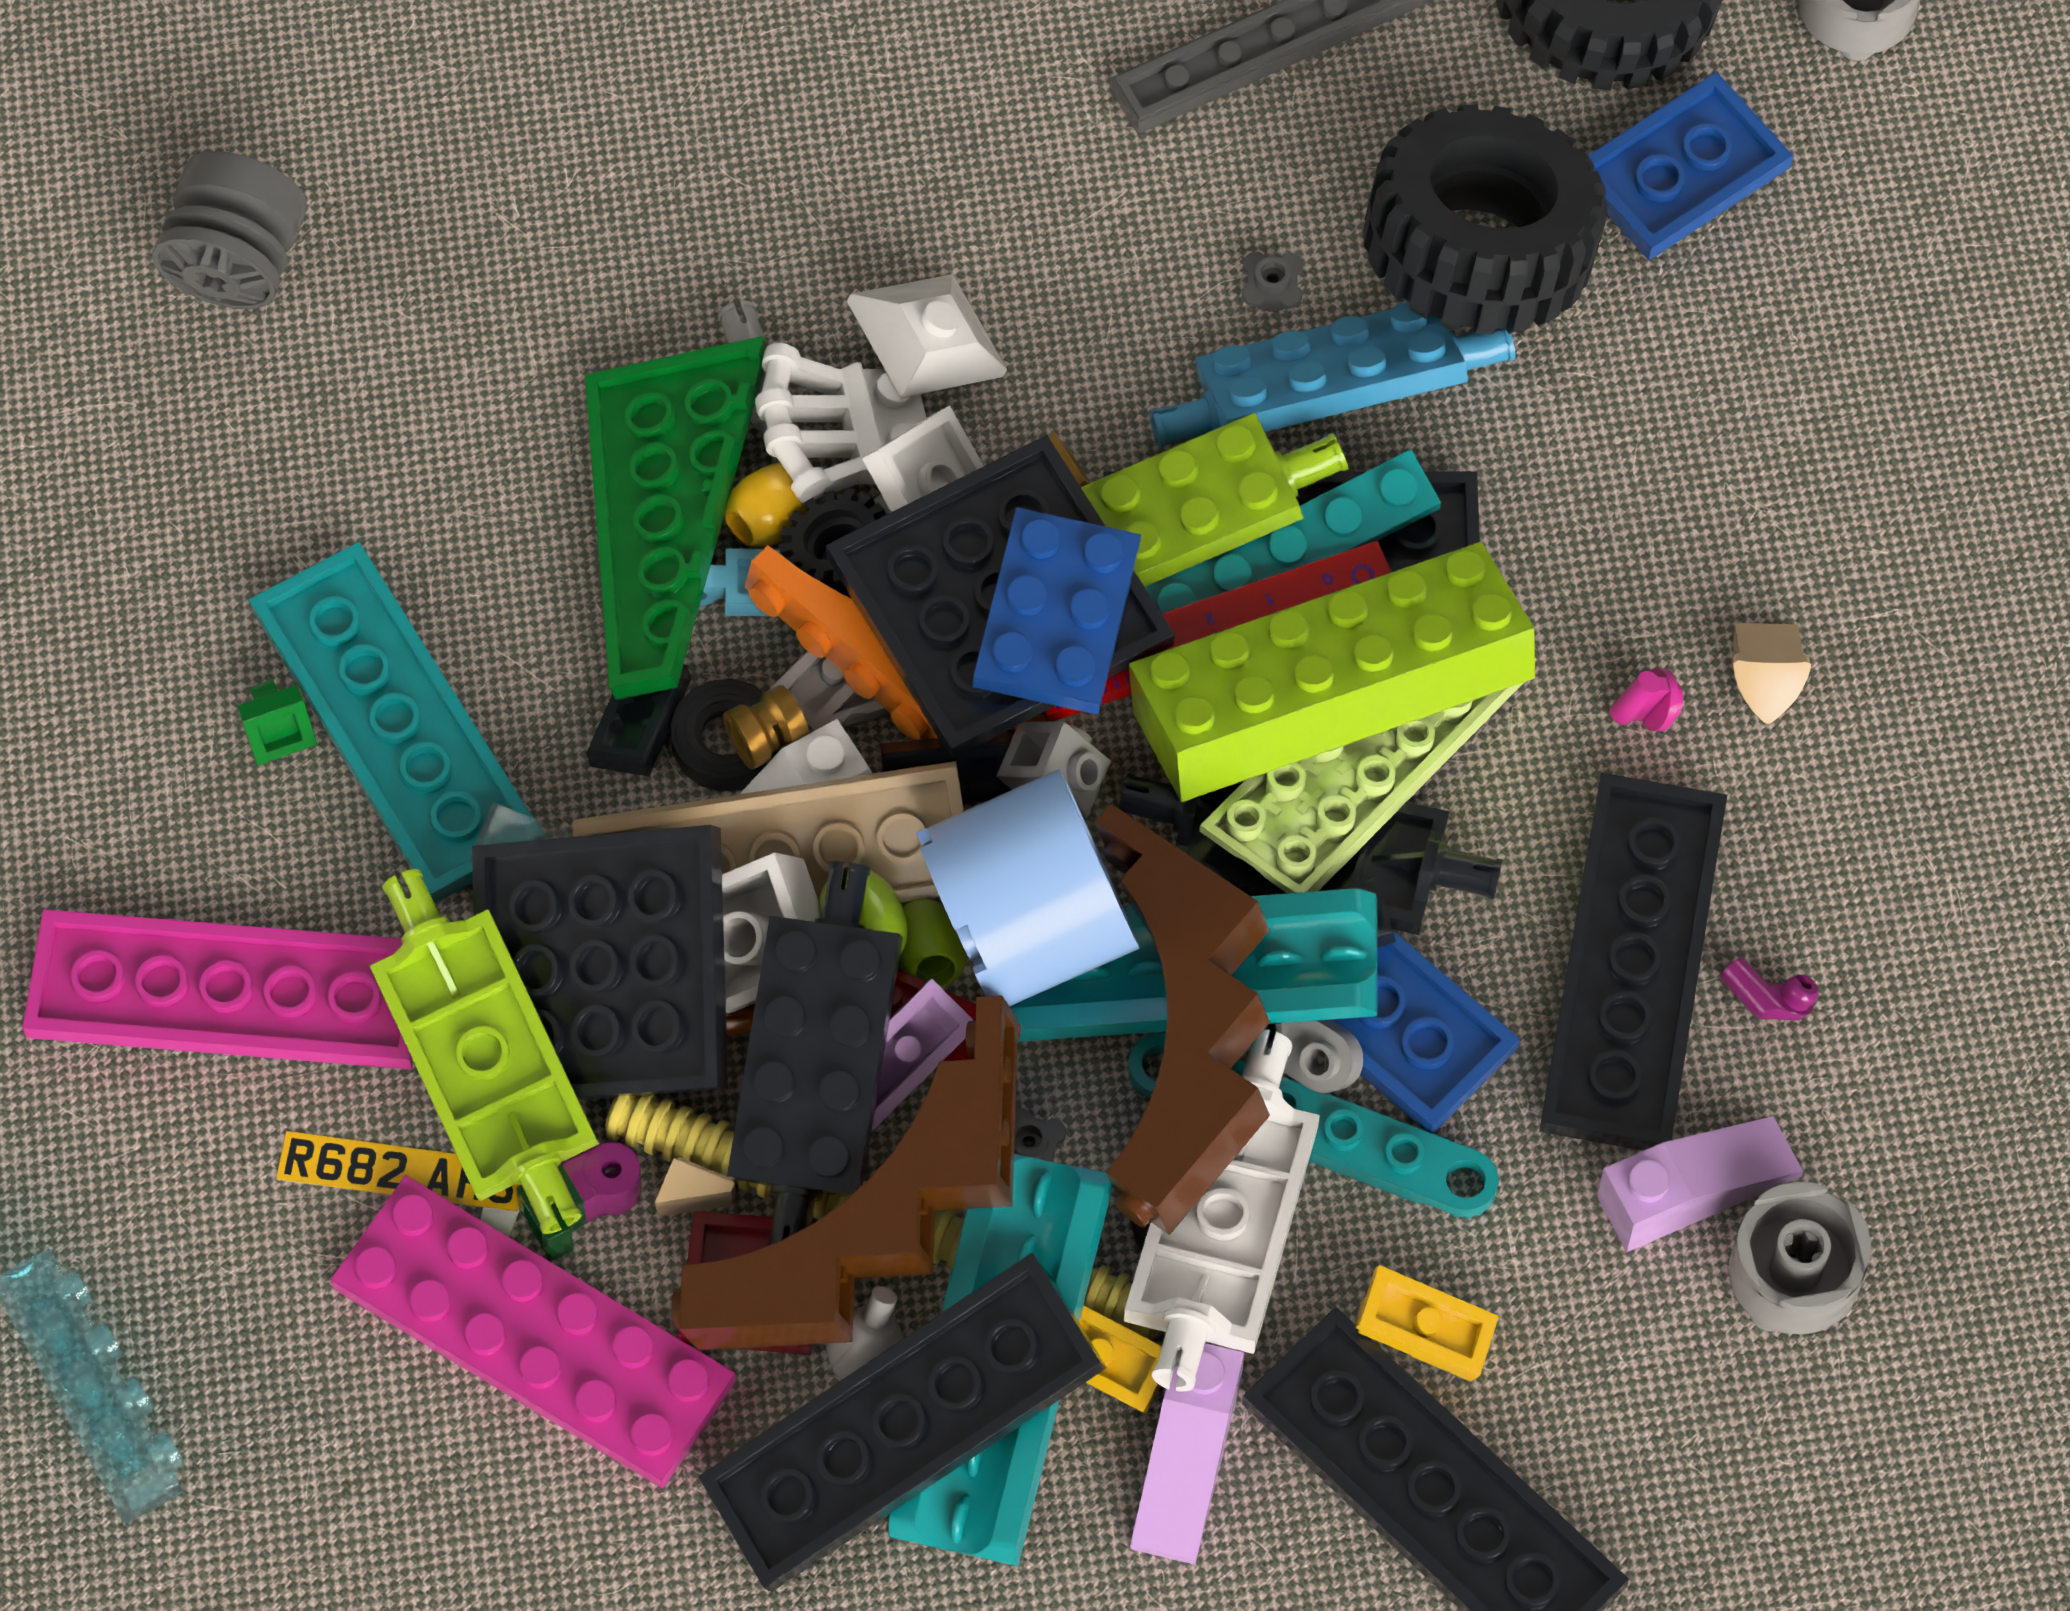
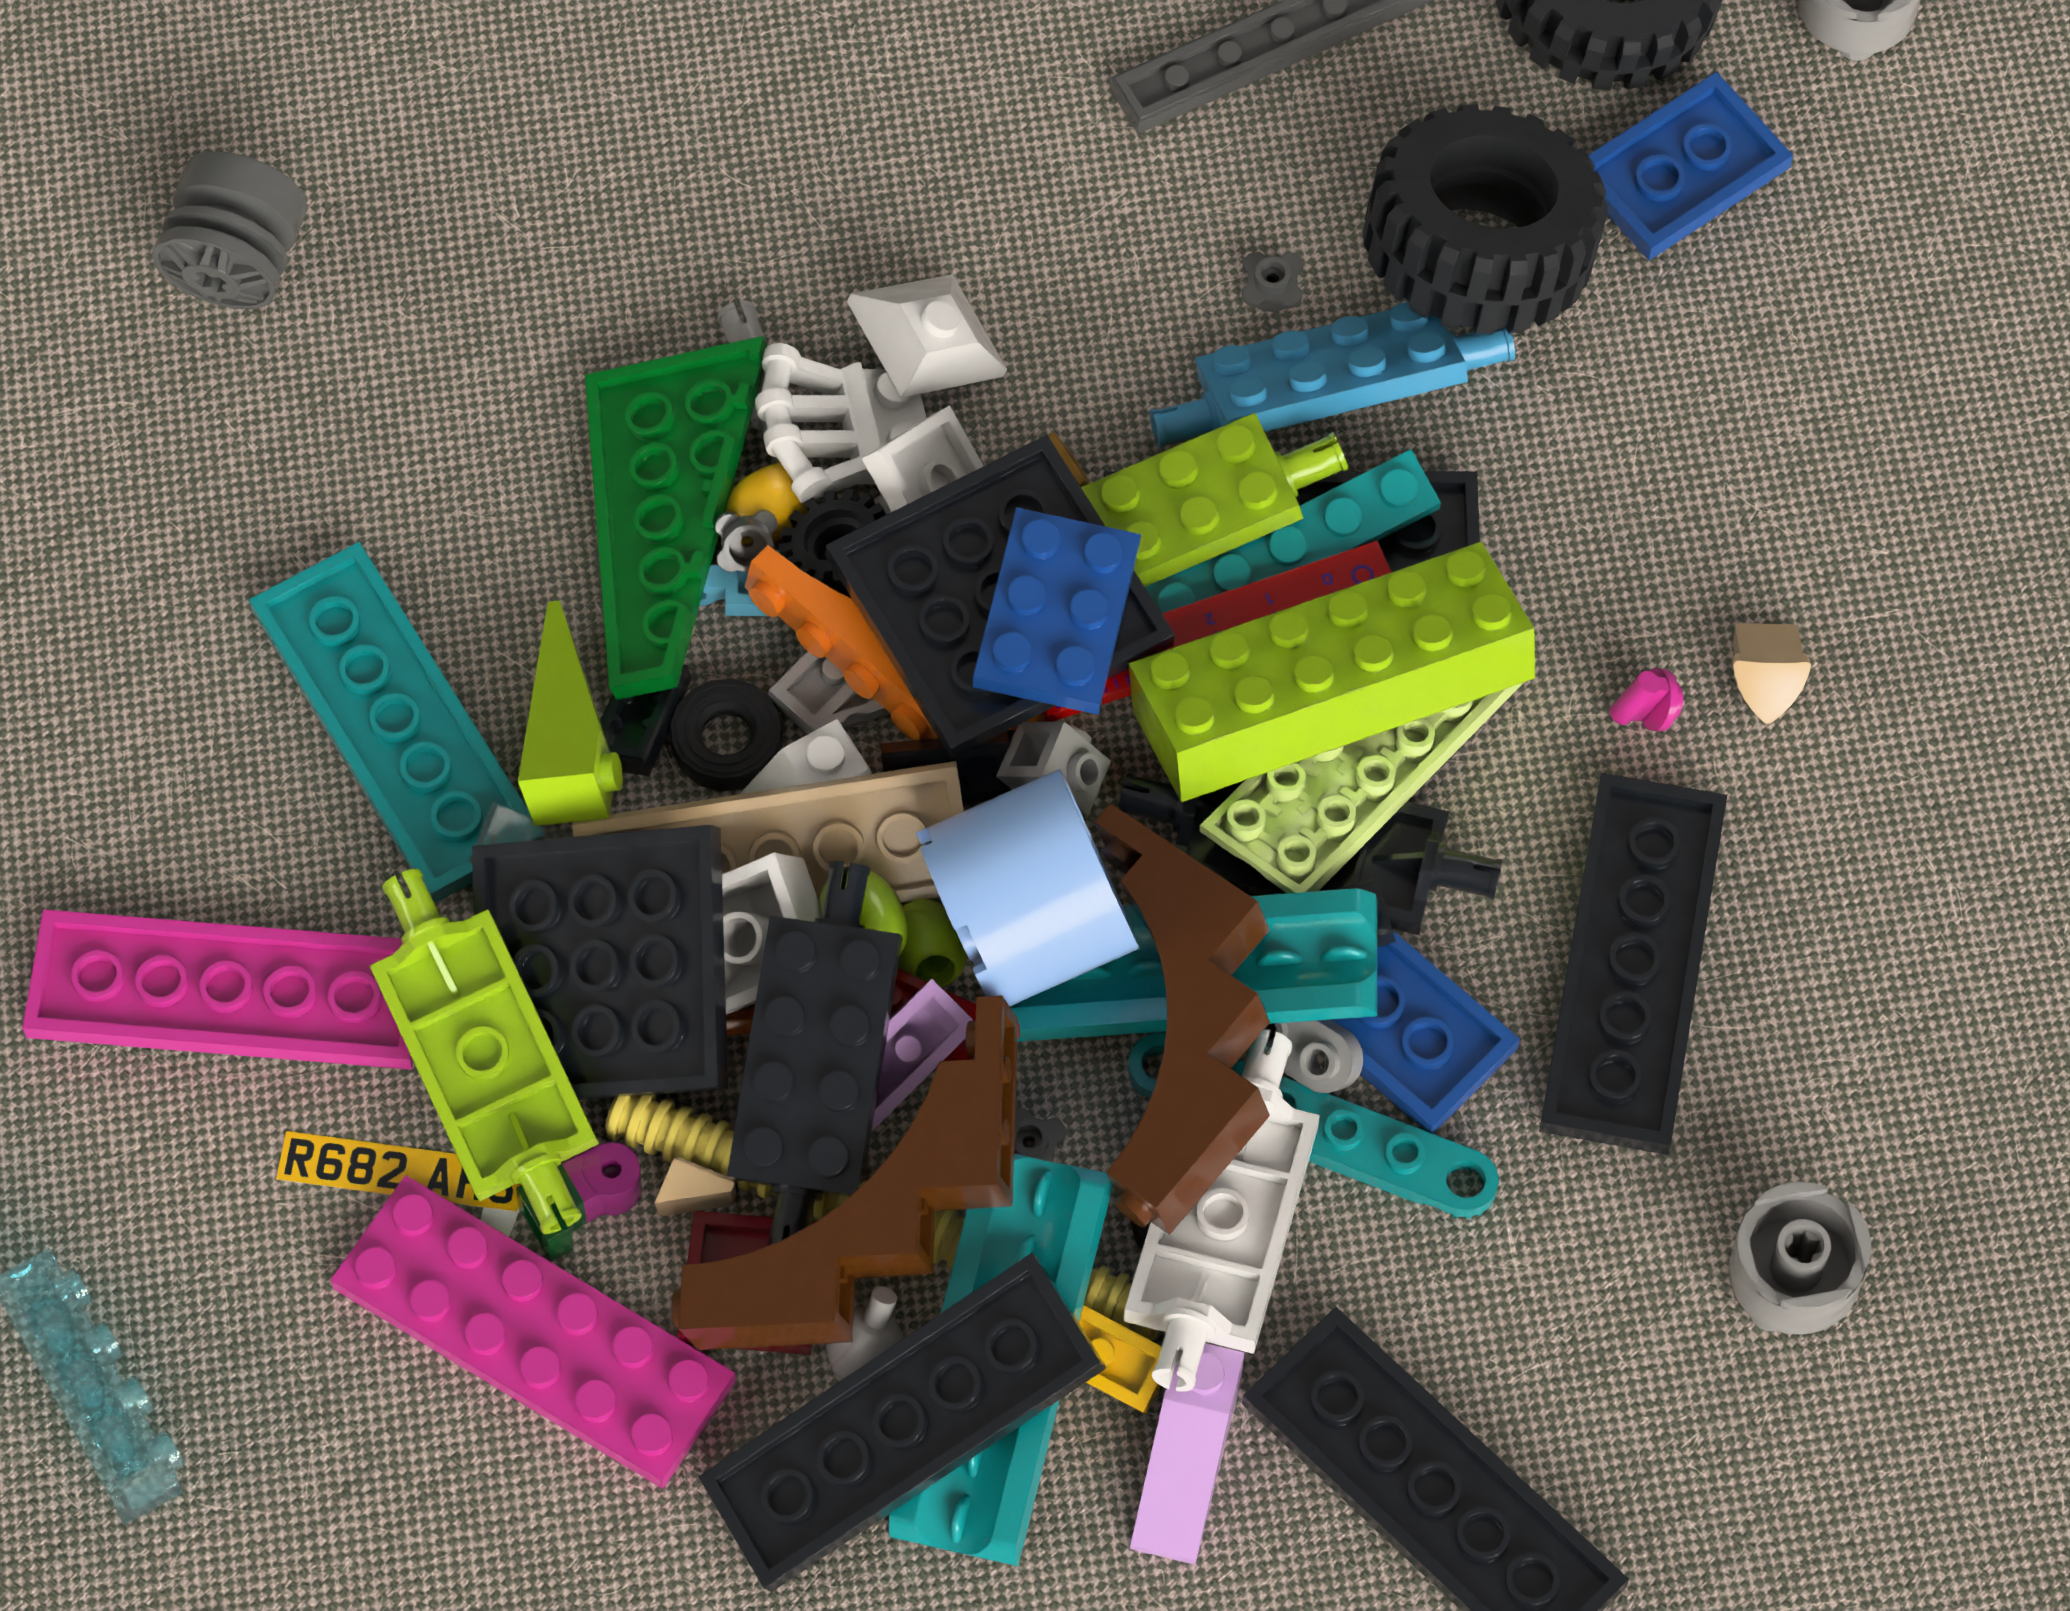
(276, 722): green tile -> none
(565, 755): none -> lime slope
(733, 528): none -> dark grey plate
(765, 726): pearl gold wheel -> none
(1426, 1323): yellow plate -> none
(1693, 1179): lavender slope -> none
(1770, 1000): magenta arm -> none

